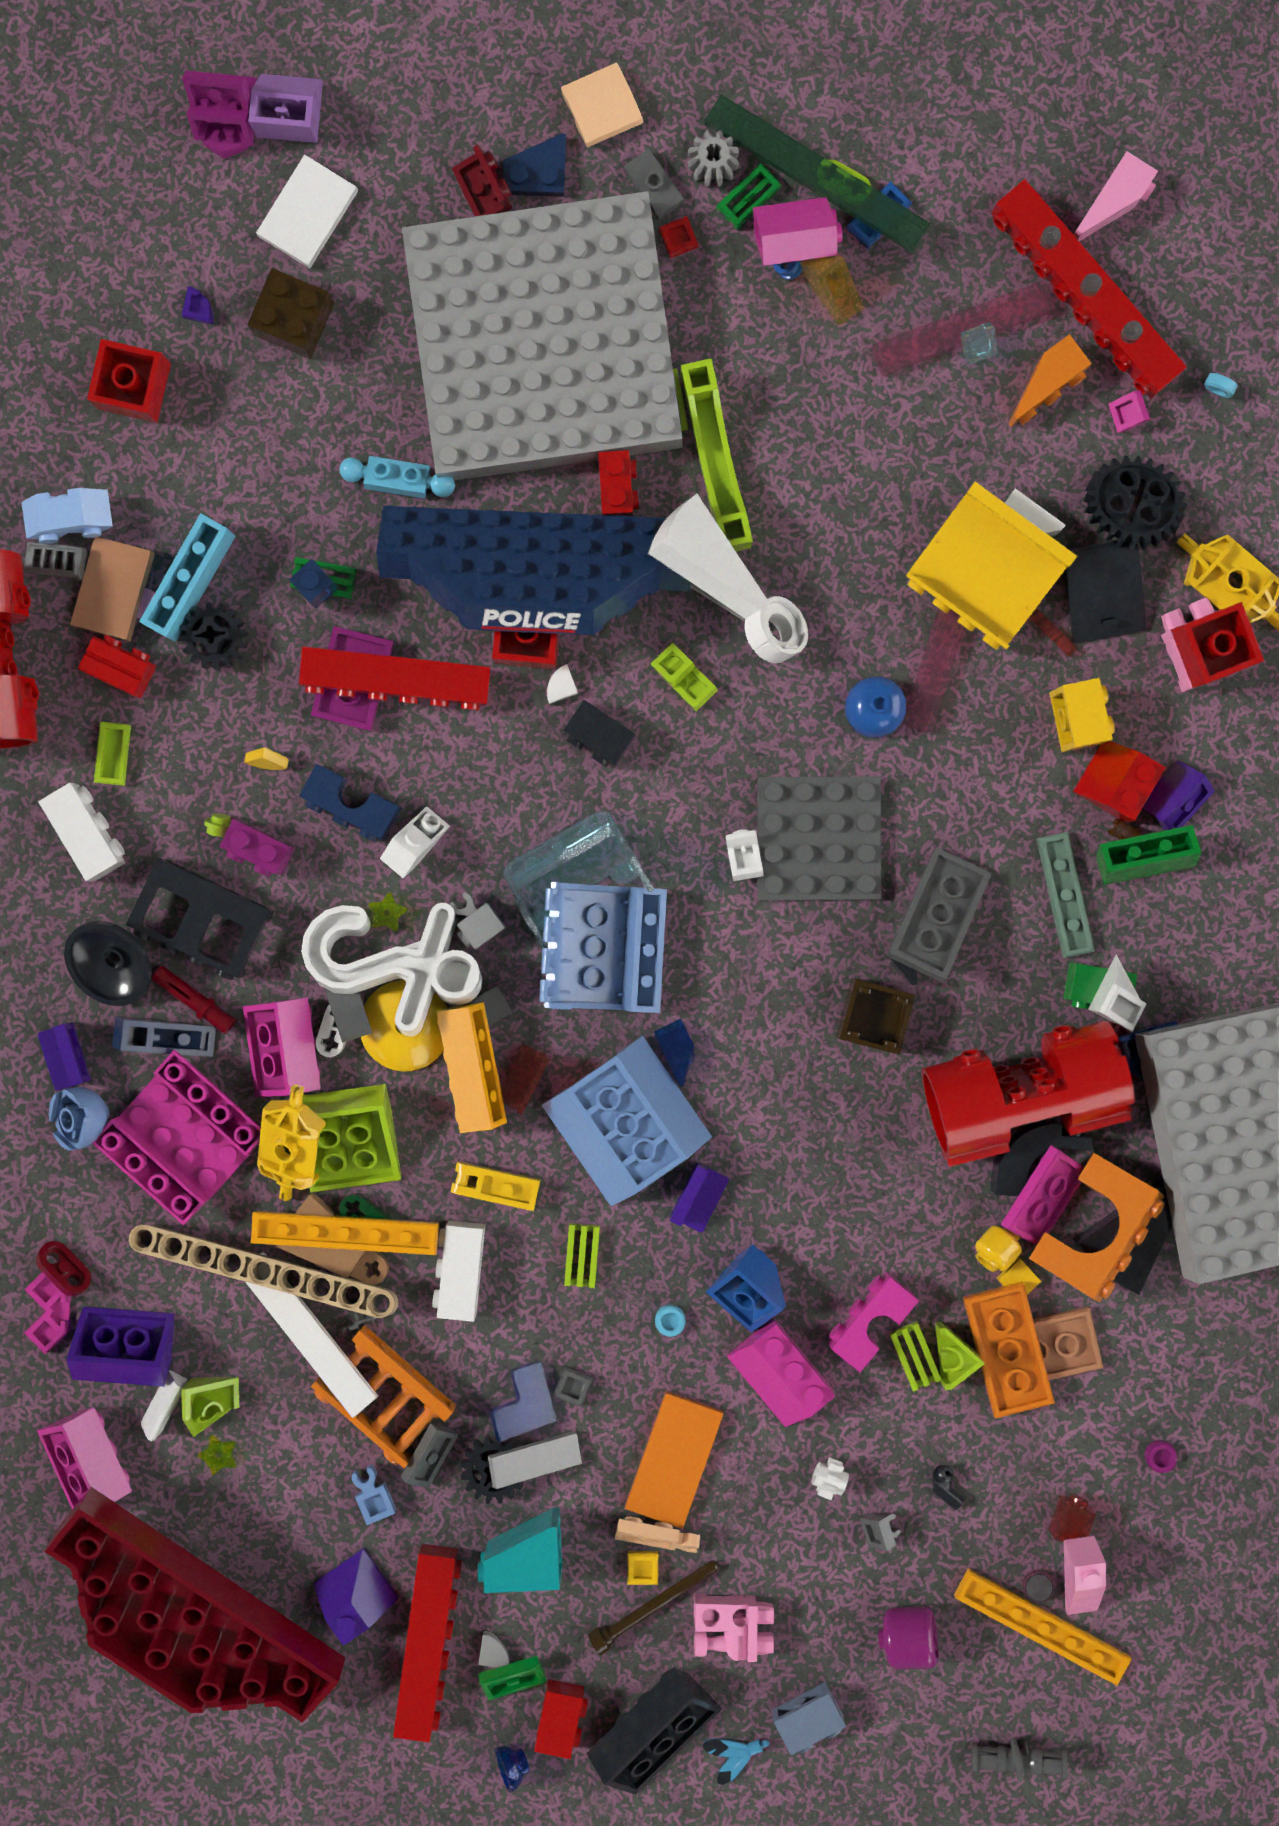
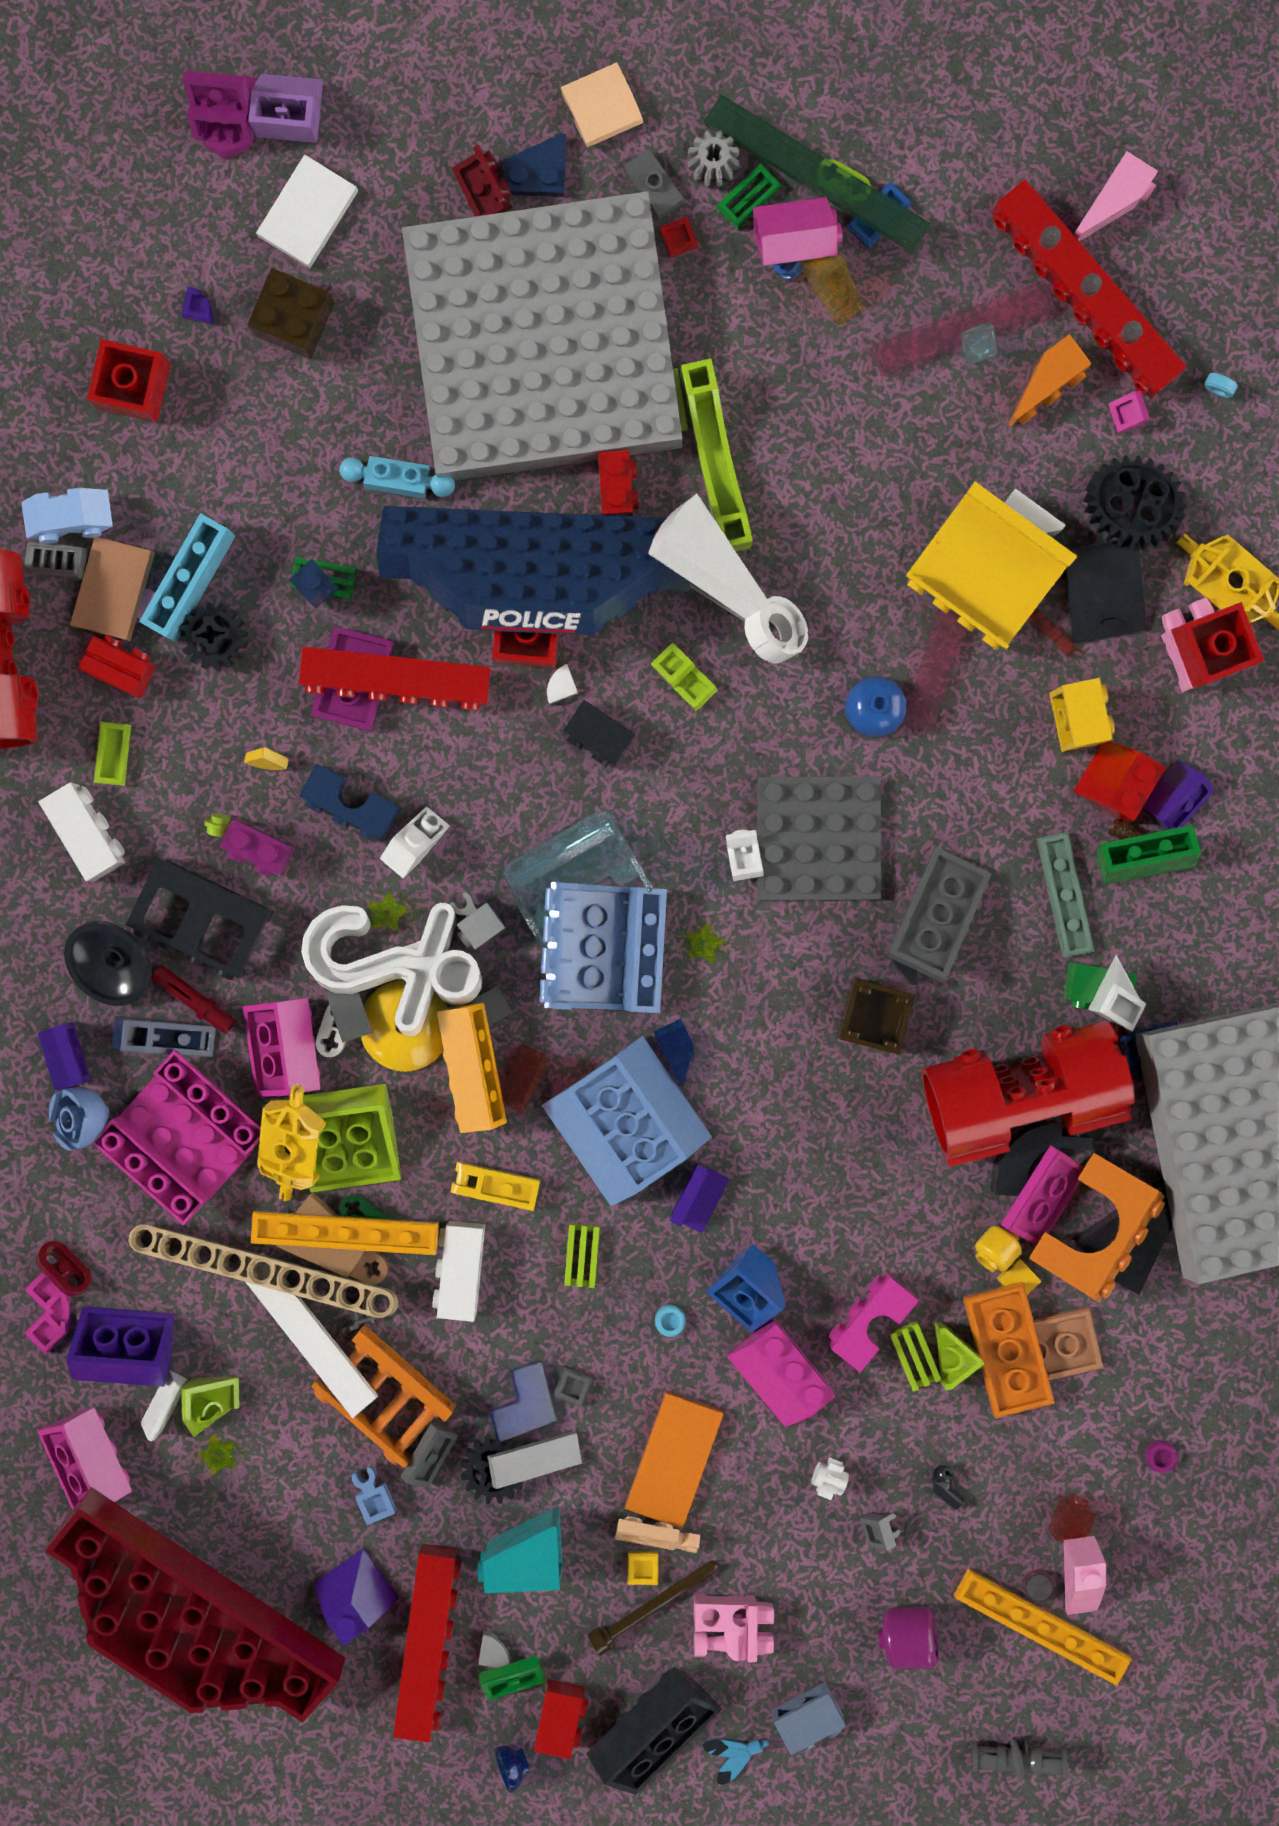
(704, 935): none -> clear neon green plate

